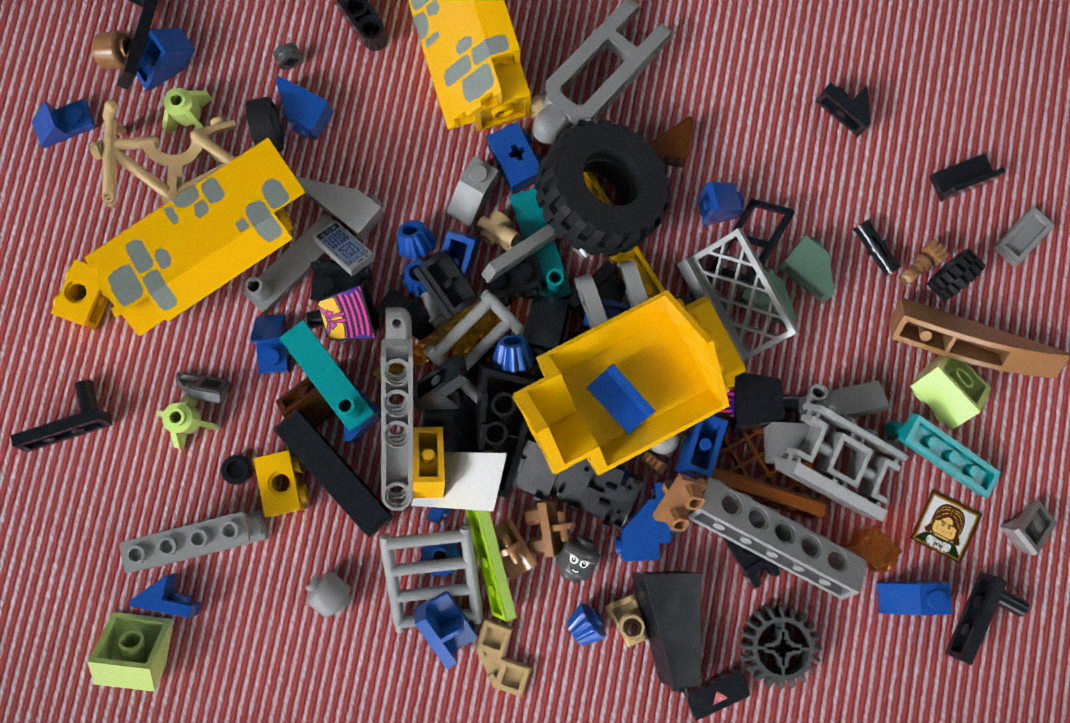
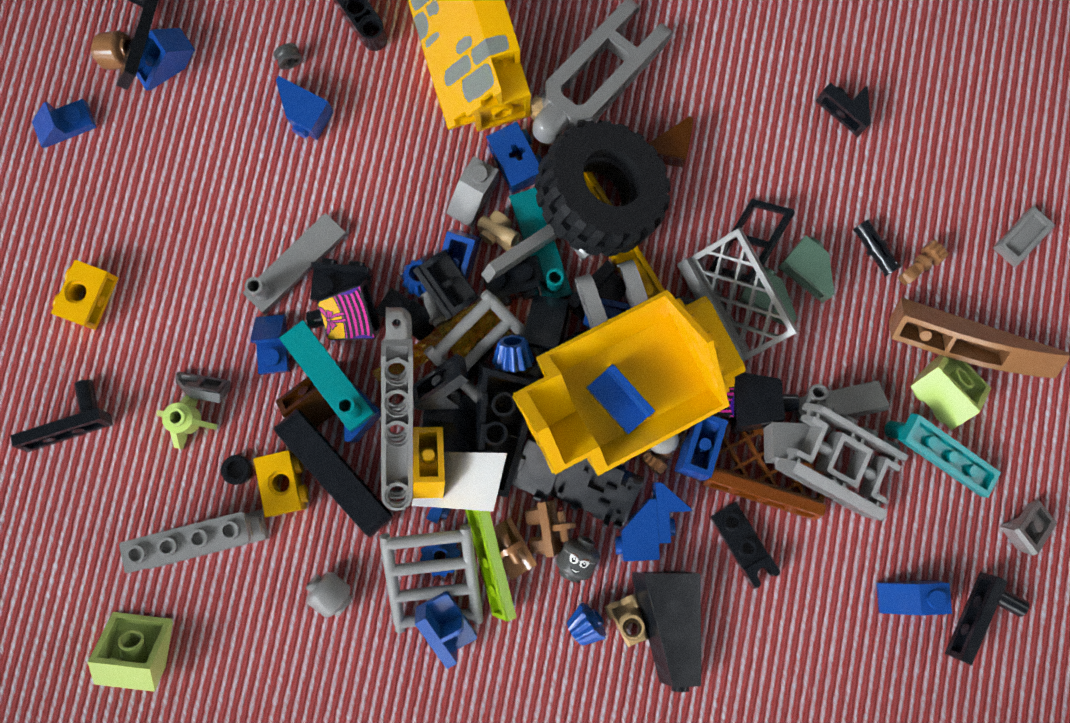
(110, 152): tan piece -> none
(159, 599): blue slope -> none
(183, 108): yellowish green brick -> none
(198, 239): yellow panel -> none
(264, 122): black tyre -> none
(343, 248): tile -> none
(347, 205): light grey slope -> none
(414, 240): blue piece -> none
(502, 671): tan tile -> none
(680, 498): medium nougat hips -> none
(717, 693): black slope -> none
(719, 202): blue slope -> none
(778, 633): dark grey gear -> none
(821, 562): light grey brick -> none
(876, 548): clear orange brick -> none
(946, 526): sticker -> none
(956, 274): black tyre -> none
(964, 177): black panel -> none

